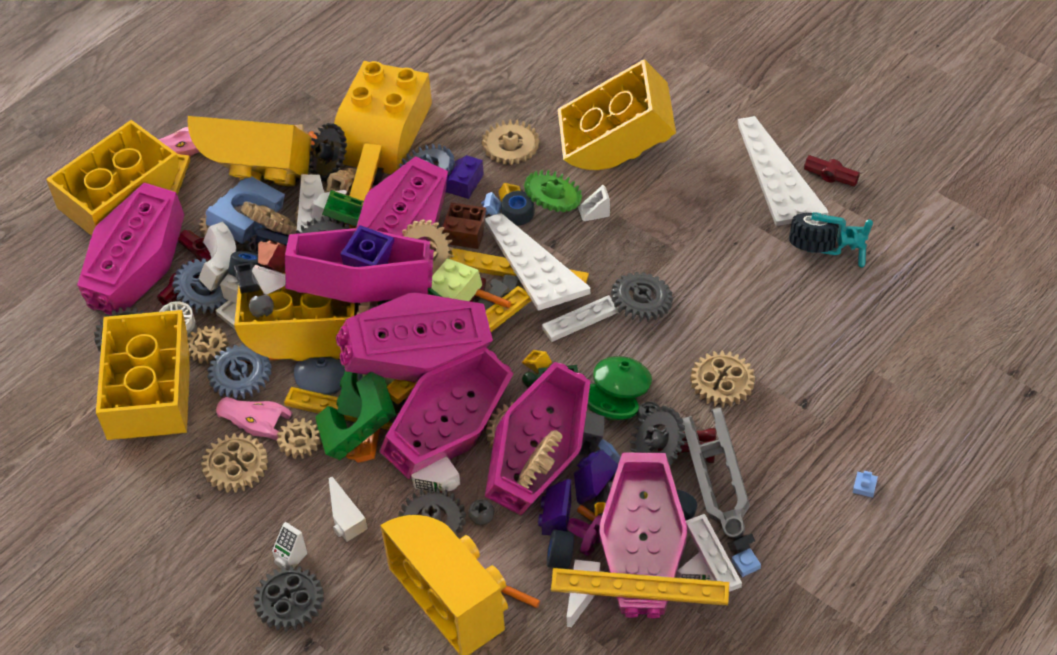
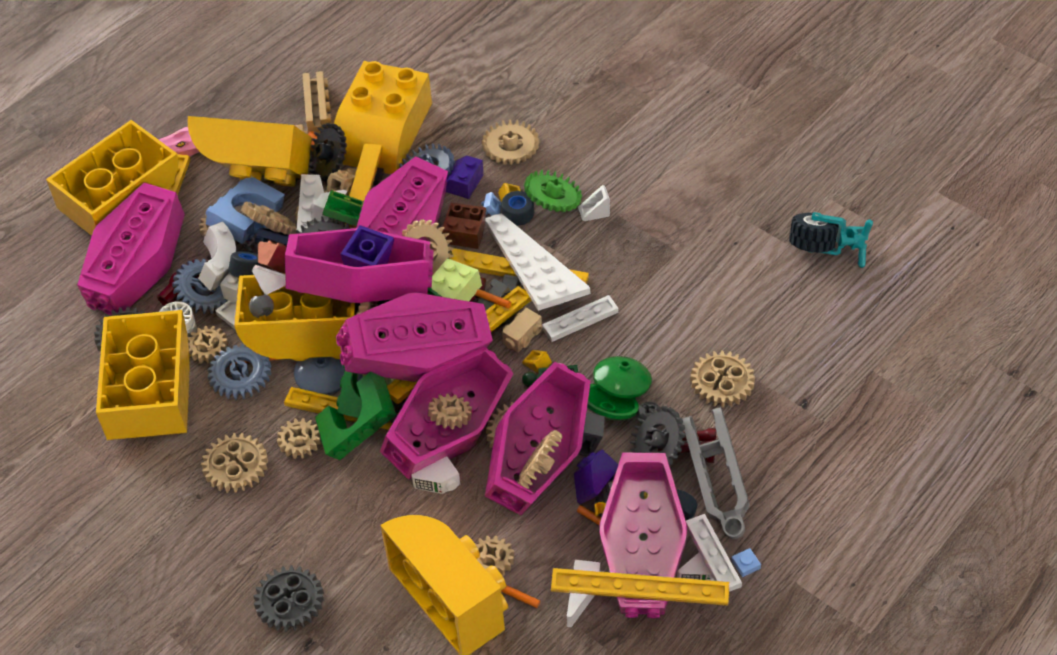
(194, 245): dark red piece -> none
(246, 278): black tile -> none
(253, 417): bright pink animal -> none
(289, 547): white slope -> none
(315, 101): none -> tan brick
(347, 517): white slope -> none
(366, 450): orange plate -> none
(425, 503): dark grey gear -> none
(450, 411): none -> tan gear
(481, 518): dark grey piece -> none
(493, 553): none -> tan gear
(522, 330): none -> tan brick
(556, 508): dark purple slope -> none
(560, 549): black wheel -> none
(588, 532): magenta tile -> none
(609, 449): light blue tile -> none
(617, 119): yellow brick -> none
(642, 302): dark grey gear -> none
(741, 543): black plate -> none
(780, 181): white wing -> none
(831, 170): dark red piece -> none
(865, 484): light blue tile -> none

